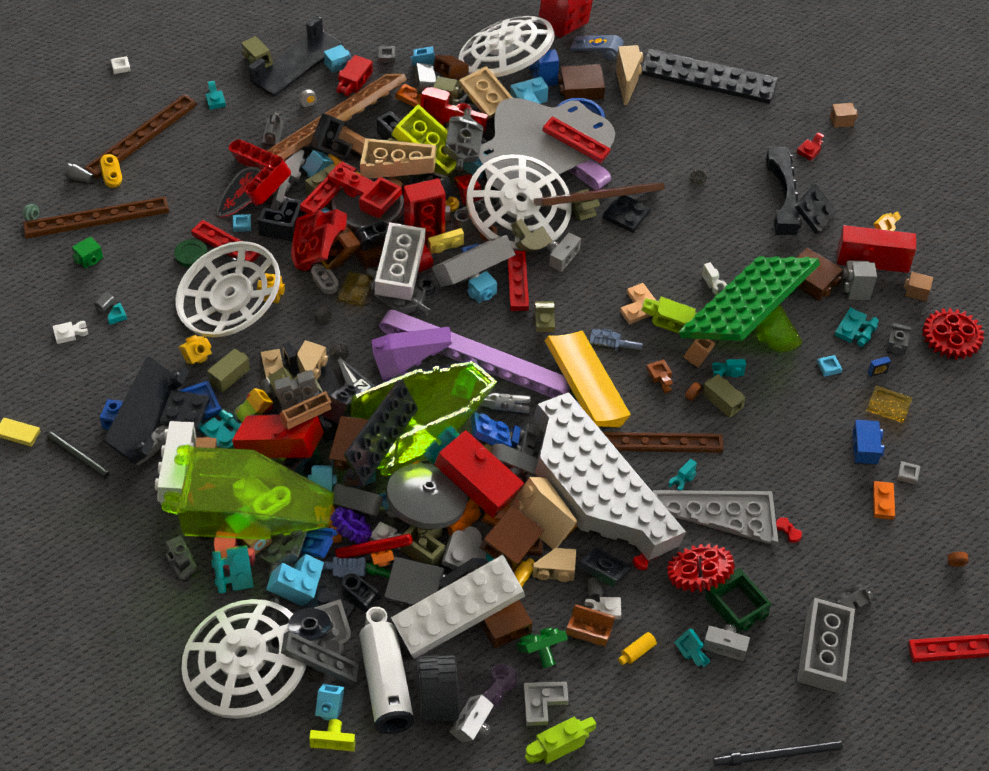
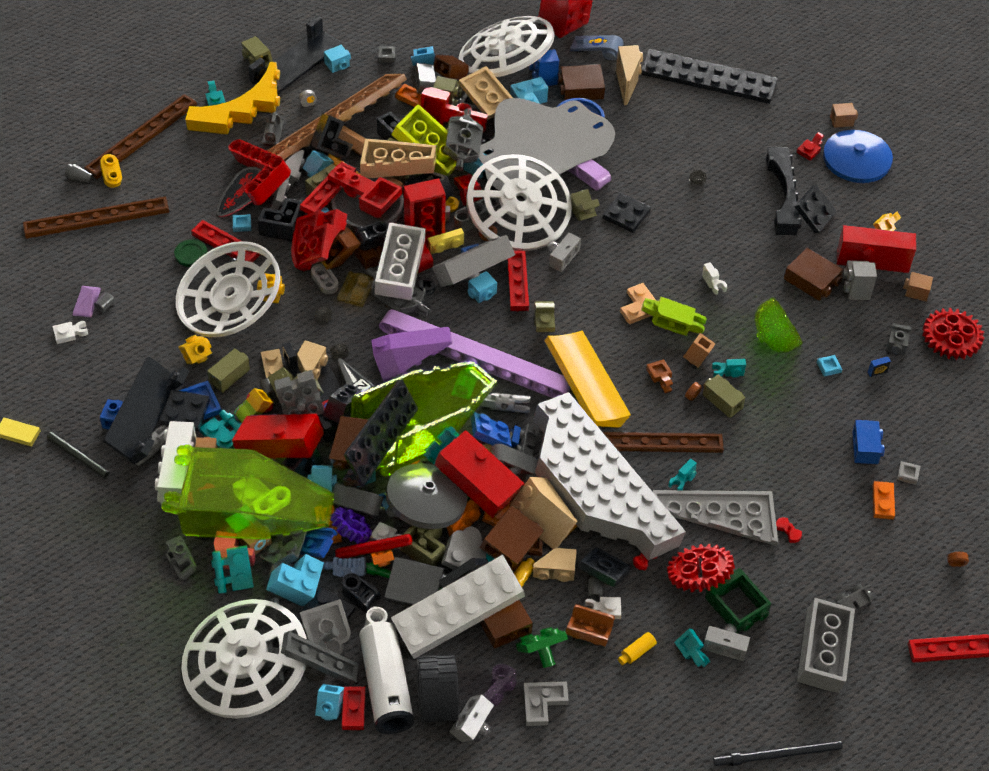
(30, 212): sand green plate -> none
(85, 302): none -> lavender slope
(87, 252): green brick -> none
(117, 314): teal tile -> none
(120, 65): white tile -> none
(220, 117): none -> yellow arch
(305, 410): medium nougat piece -> none
(310, 623): black dish -> none
(332, 738): neon yellow tile -> none
(353, 708): none -> red plate
(354, 75): red brick -> none
(530, 241): olive brick -> none
(559, 740): lime hinge -> none
(576, 139): red plate -> none
(598, 194): reddish brown tile -> none
(608, 338): sand blue piece -> none
(749, 298): green plate -> none
(851, 325): teal plate -> none
(857, 156): none -> blue dish
(889, 404): clear yellow plate -> none

